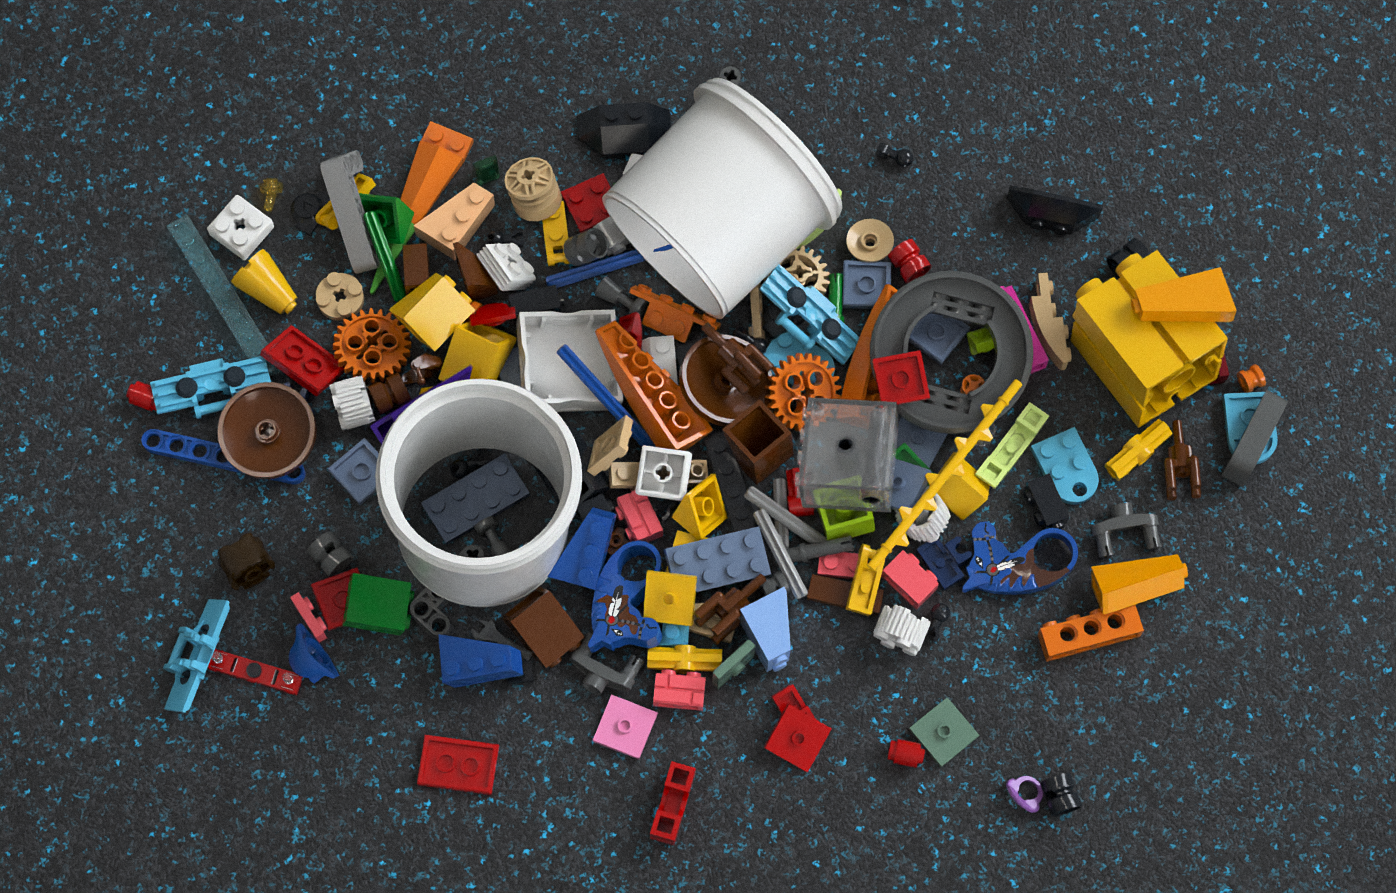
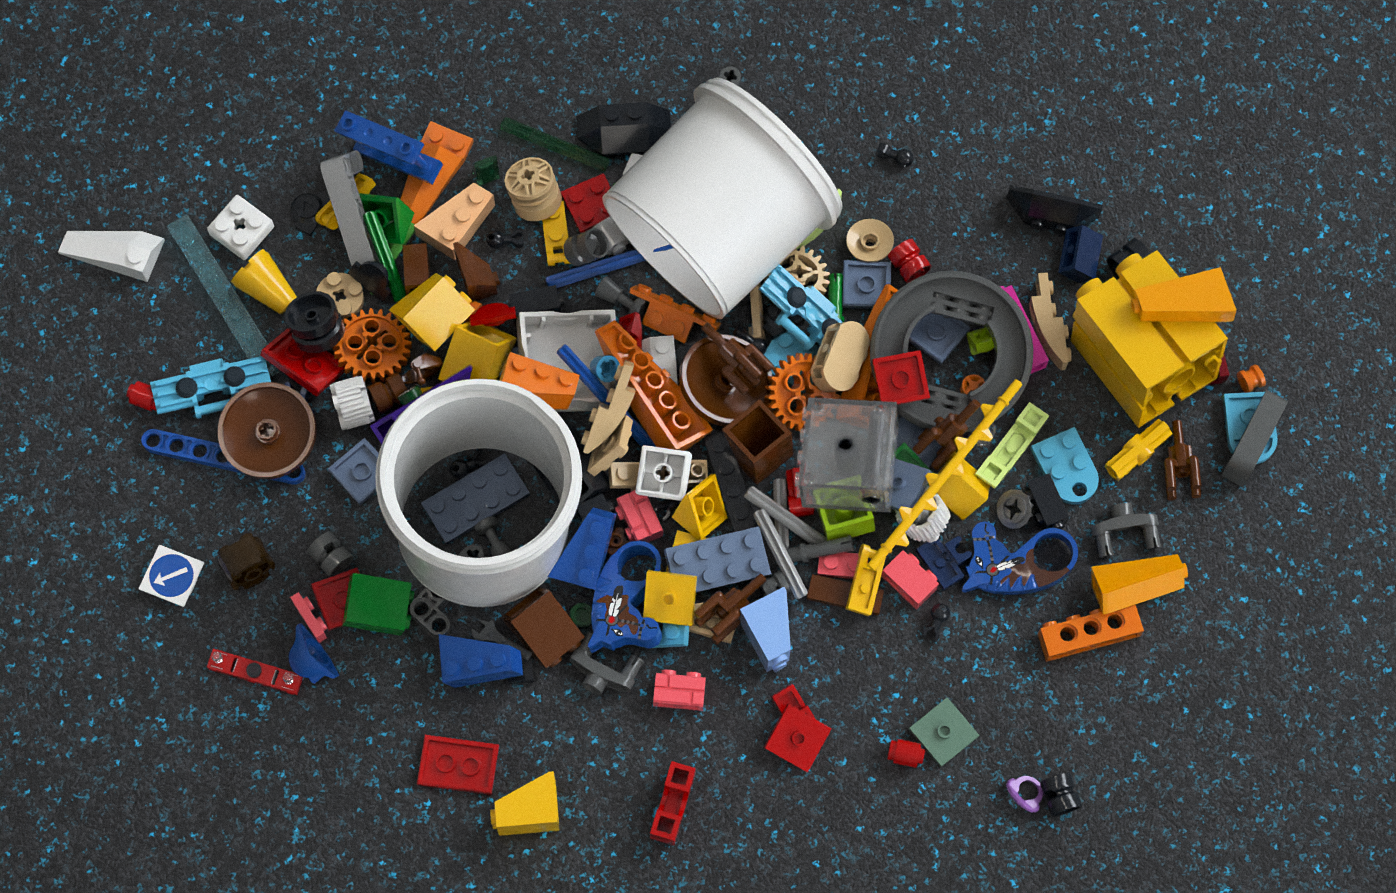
(119, 251): none -> white wedge
(171, 575): none -> piece
(192, 671): medium azure piece -> none
(271, 188): clear yellow plate -> none
(314, 322): none -> black wheel
(373, 277): none -> black piece
(389, 147): none -> blue fence
(409, 395): none -> dark green tile
(506, 266): white brick -> none
(528, 809): none -> yellow slope
(545, 381): none -> orange wedge
(555, 144): none -> clear green axle
(581, 615): none -> dark green tile
(604, 367): none -> dark azure hat
(608, 417): none -> tan slope
(625, 727): bright pink plate -> none
(683, 659): yellow piece -> none
(733, 664): sand green plate -> none
(840, 357): none -> tan brick
(901, 629): white brick -> none
(945, 433): none -> reddish brown plant
(1006, 514): none -> flat silver gear
(1080, 254): none -> dark blue brick

